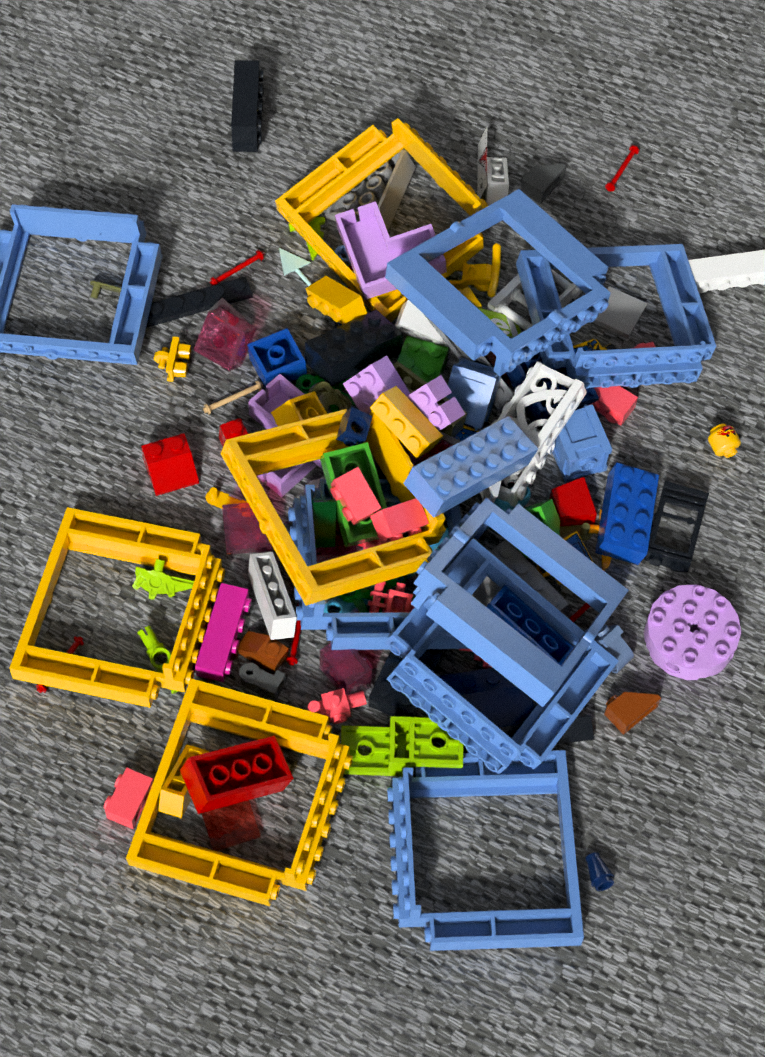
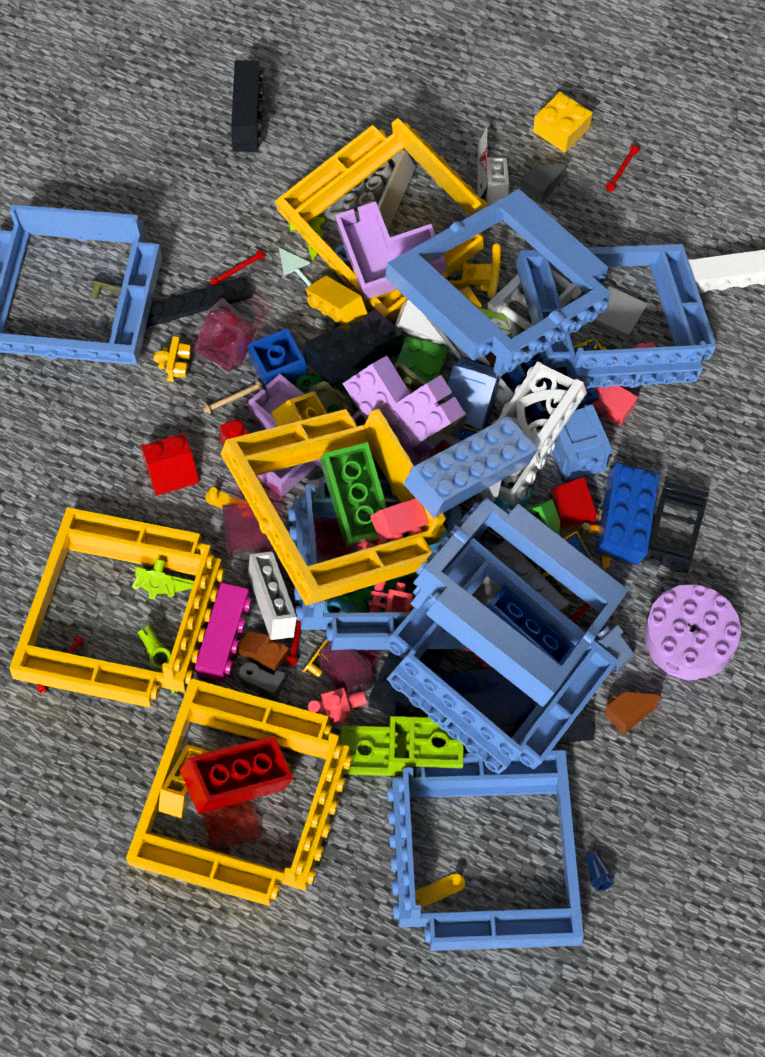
(128, 798): coral brick -> none
(310, 666): none -> yellow piece
(324, 522): dark green tile -> none
(354, 419): dark blue brick -> none
(354, 496): coral brick -> none
(406, 421): yellow brick -> none
(439, 890): none -> yellow piece
(562, 122): none -> yellow brick
(724, 440): yellow head -> none

